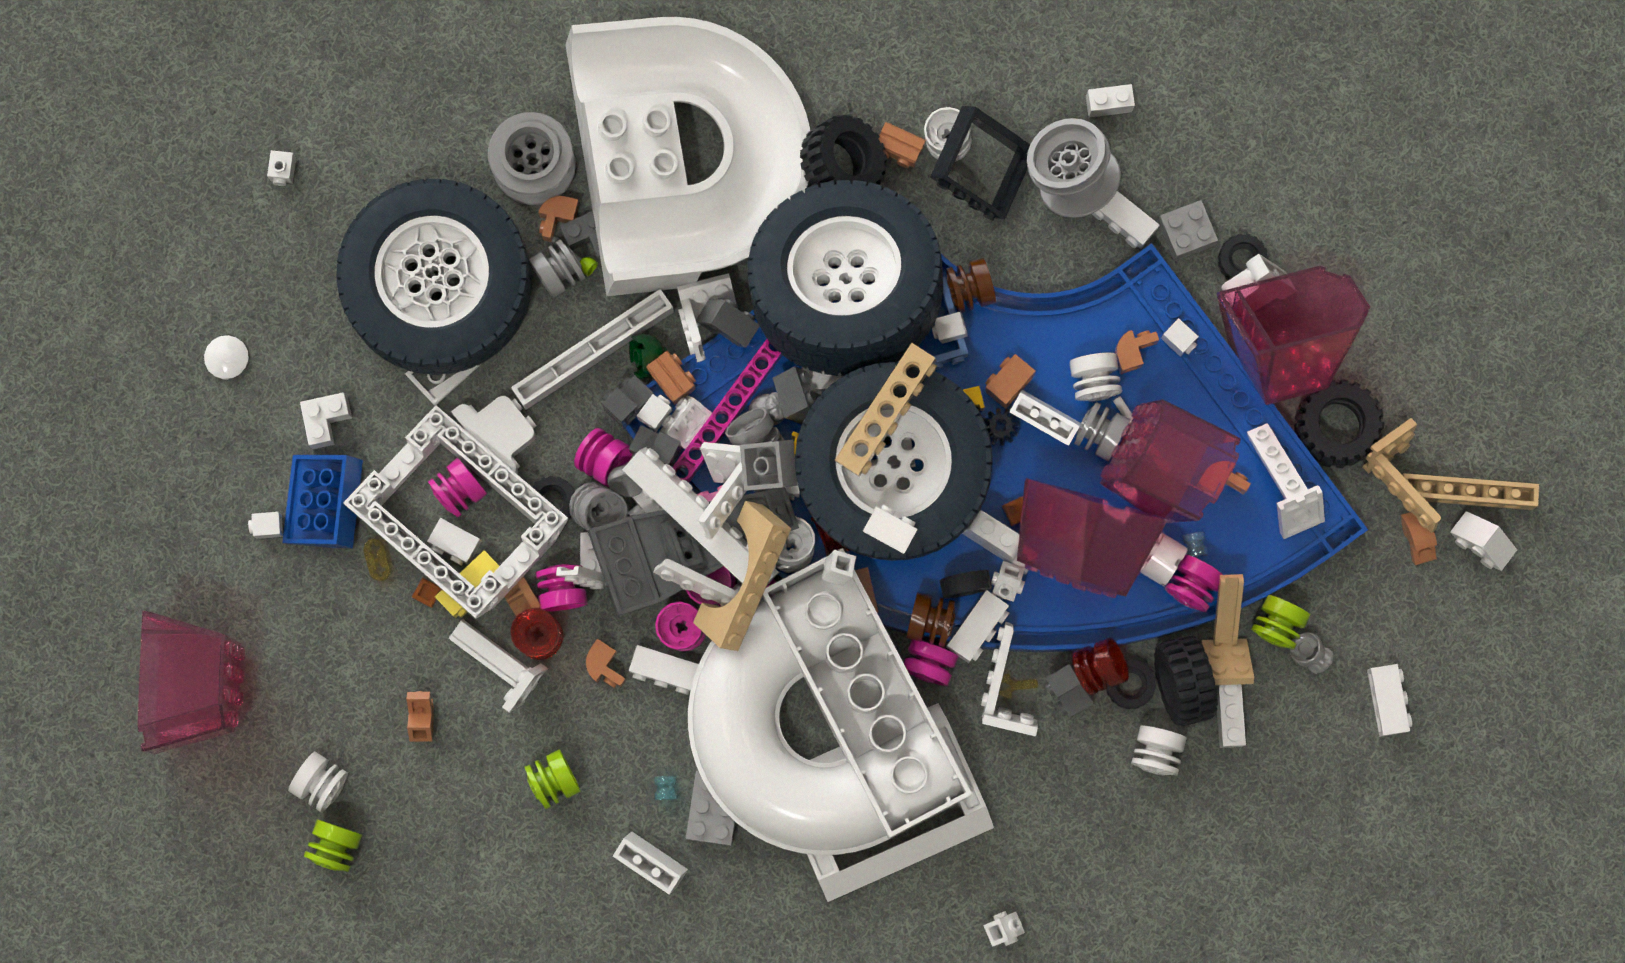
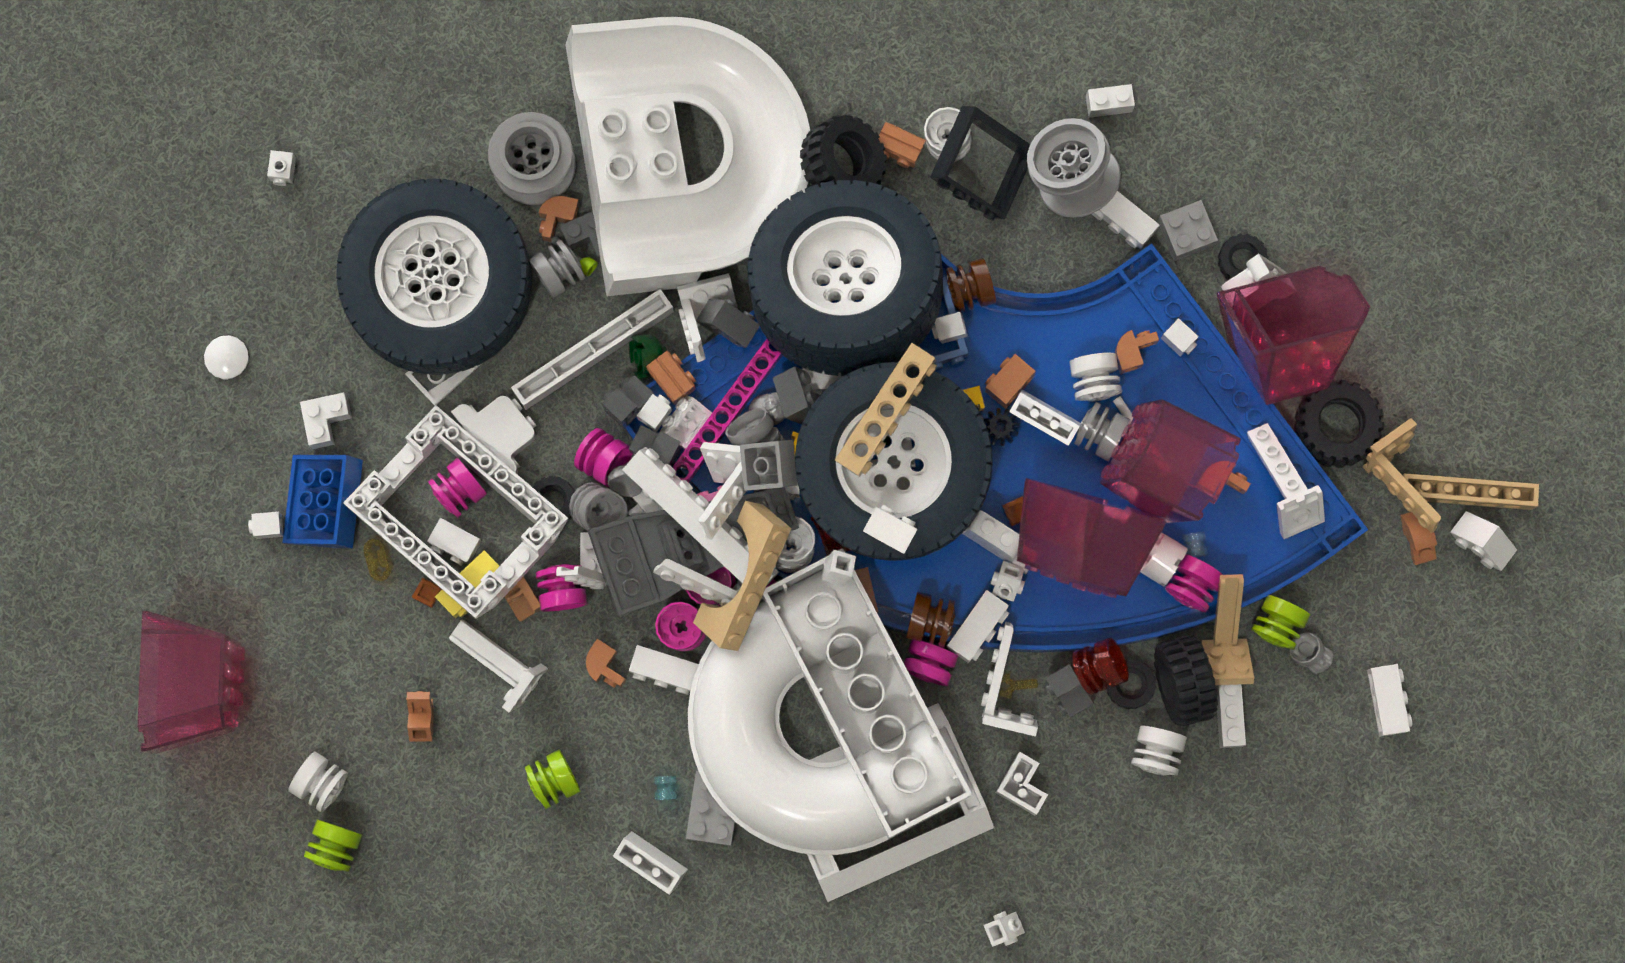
(529, 623): clear red wheel -> none
(965, 584): black tyre -> none
(1016, 785): none -> white brick

